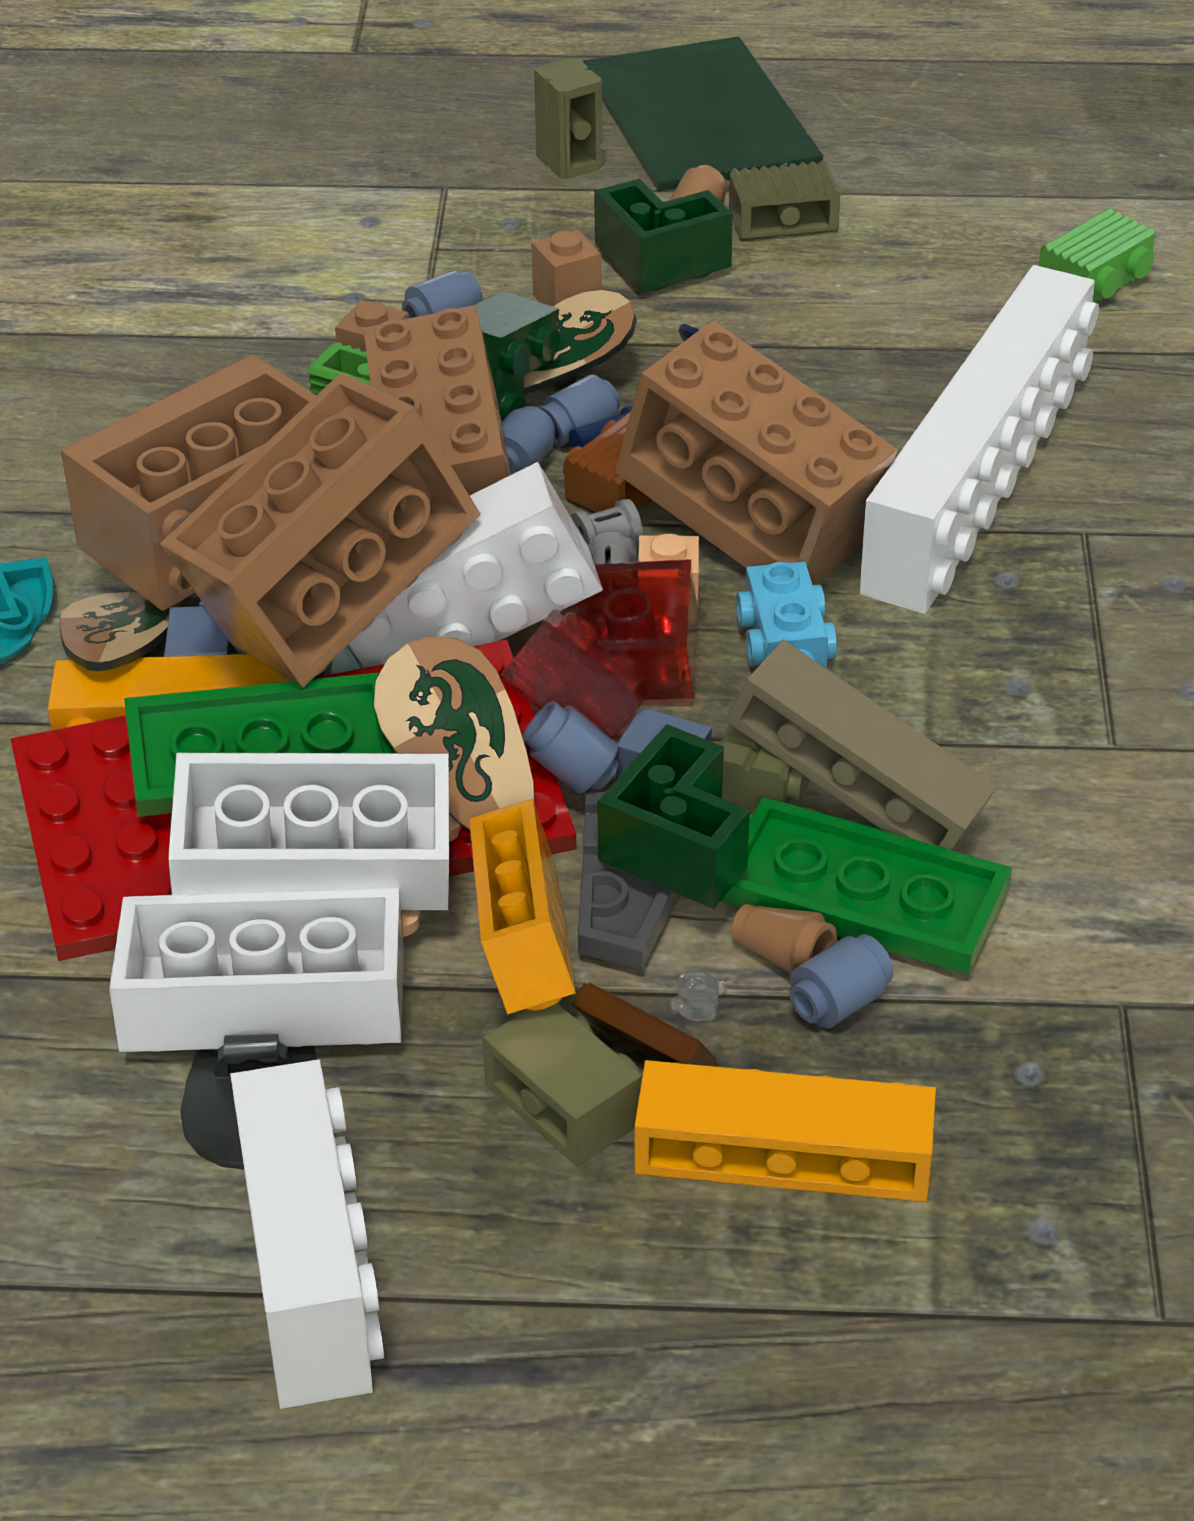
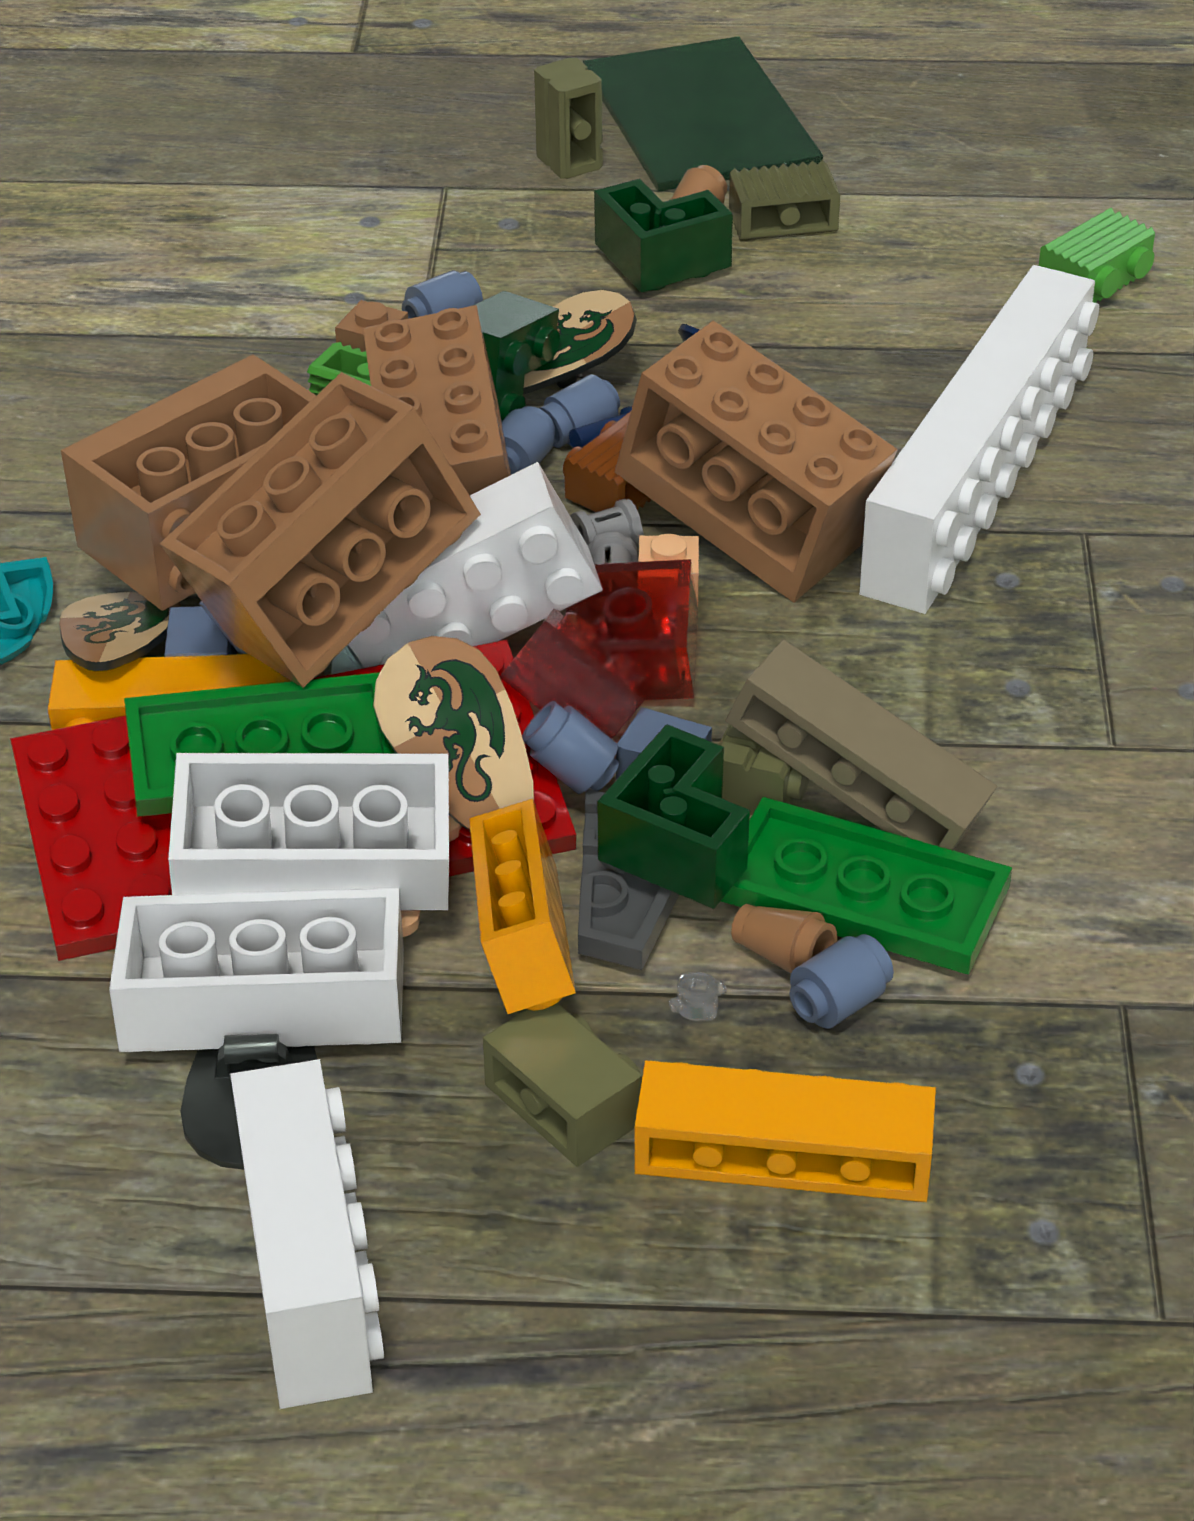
(564, 267): medium nougat brick -> none
(640, 1028): reddish brown tile -> none
(784, 606): medium azure brick -> none

